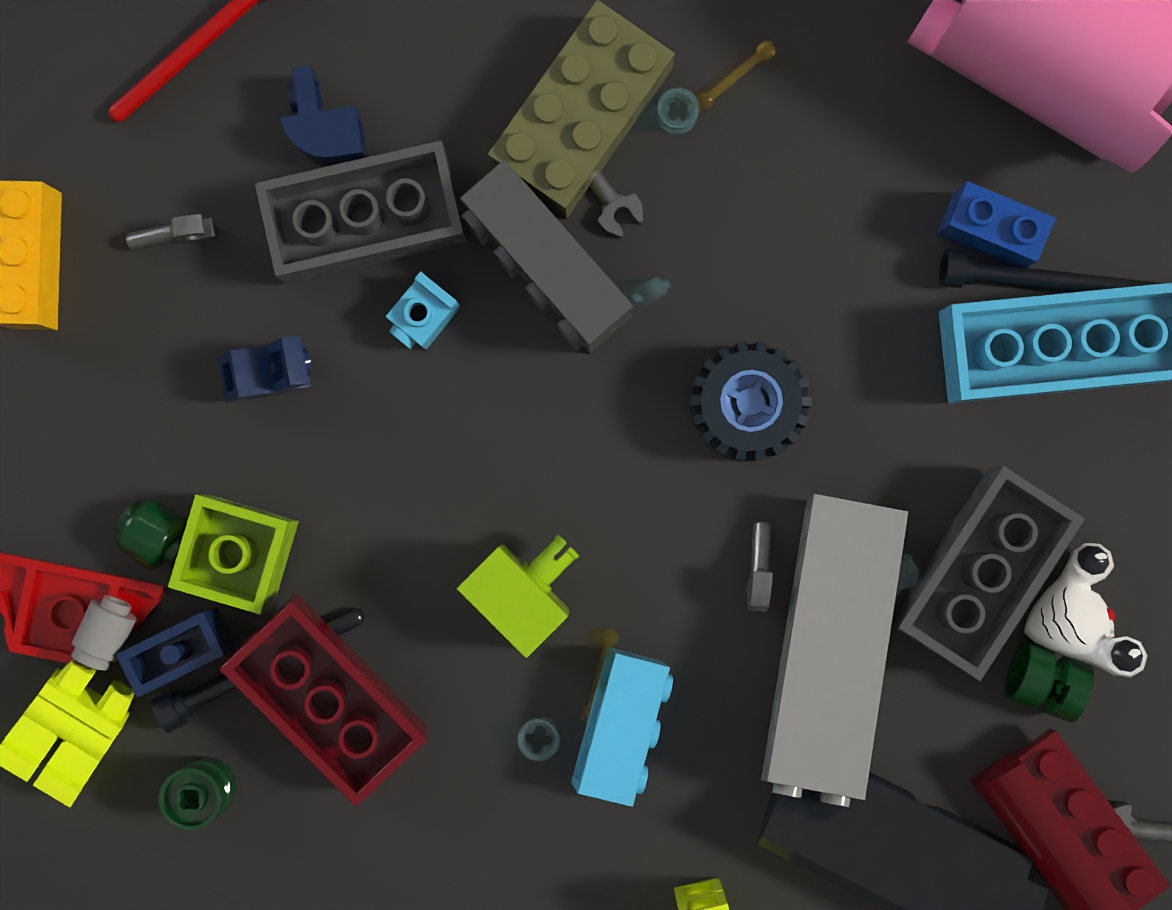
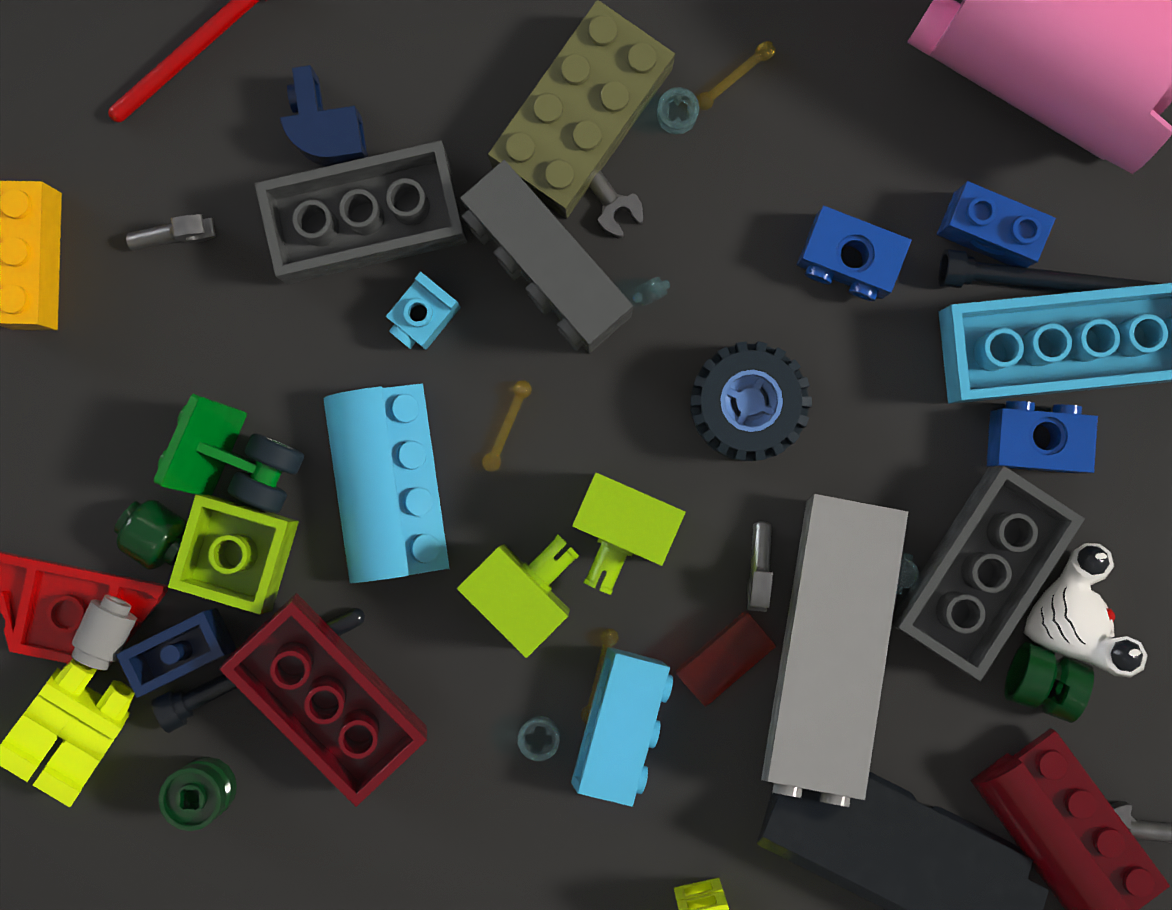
(205, 445): none -> green plate
(265, 370): dark blue brick -> none
(386, 482): none -> medium azure brick
(492, 461): none -> clear yellow hinge
(624, 525): none -> lime brick
(725, 658): none -> clear red slope
(880, 251): none -> blue brick
(1070, 444): none -> blue brick

